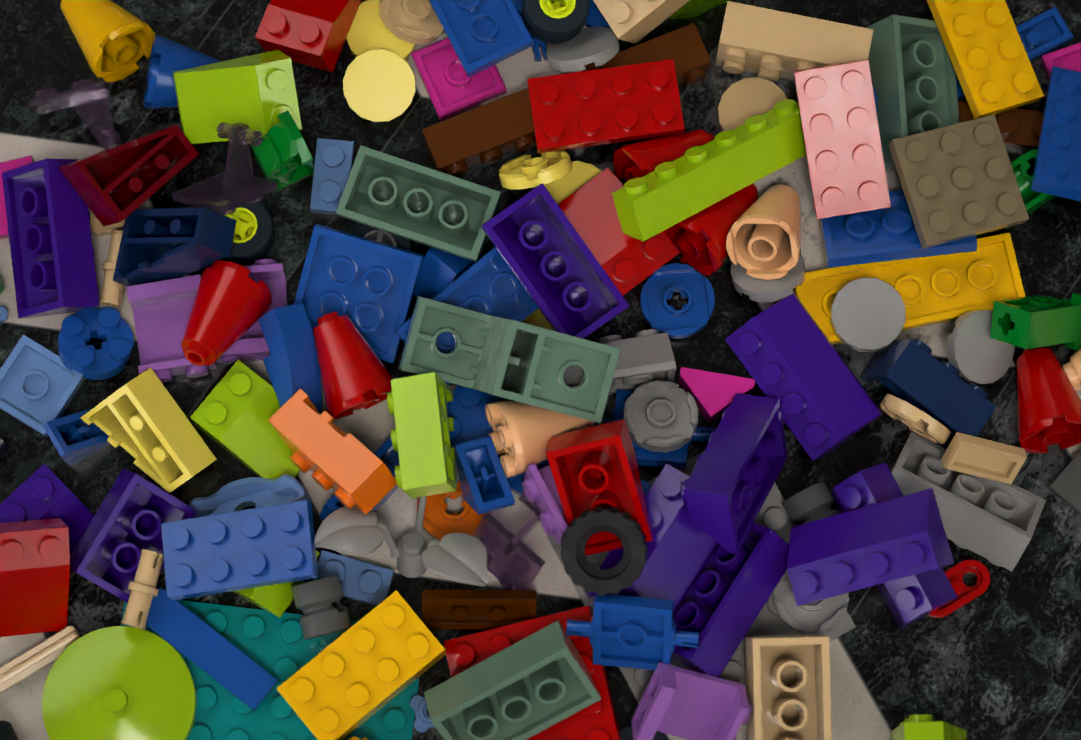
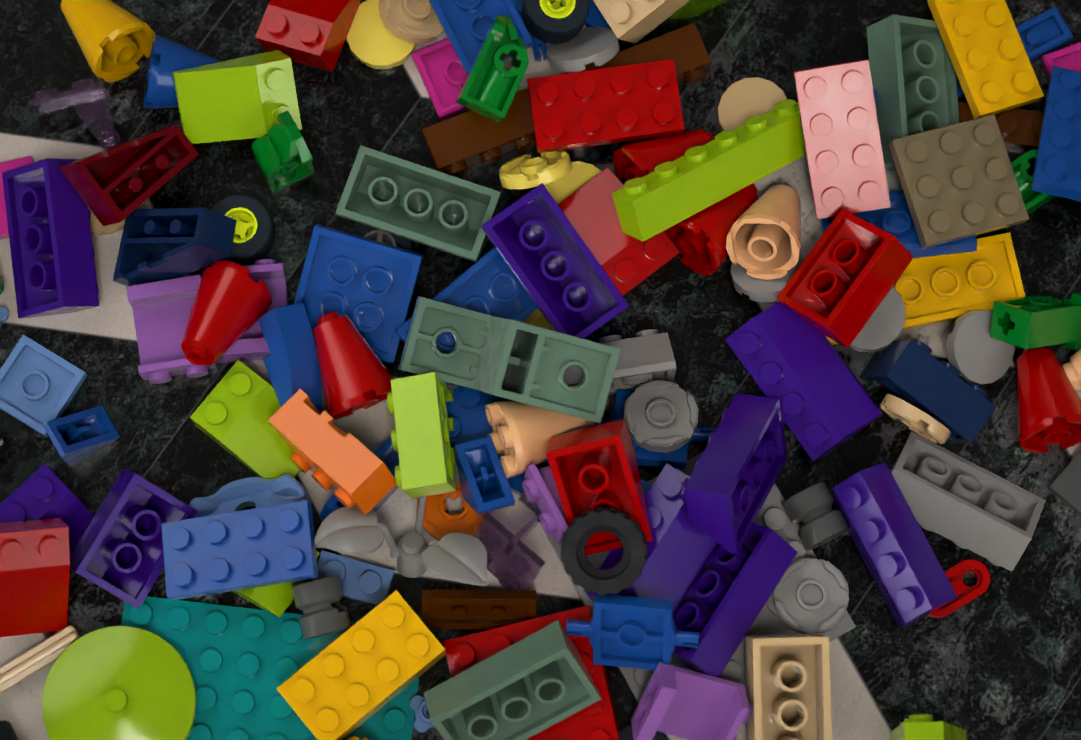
(100, 324): blue plate -> none
(112, 291): tan pin -> none
(143, 589): tan pin -> none
(153, 430): light yellow wedge -> none
(209, 650): blue tile -> none
(235, 184): clear purple plate -> none
(330, 174): medium blue plate -> none
(379, 85): light yellow tile -> none
(439, 271): blue slope -> none
(489, 86): none -> green piece
(690, 285): blue plate -> none
(713, 390): dark pink slope -> none
(783, 42): tan brick -> none
(845, 277): none -> red slope
(867, 547): dark purple slope -> none
(983, 458): tan tile -> none

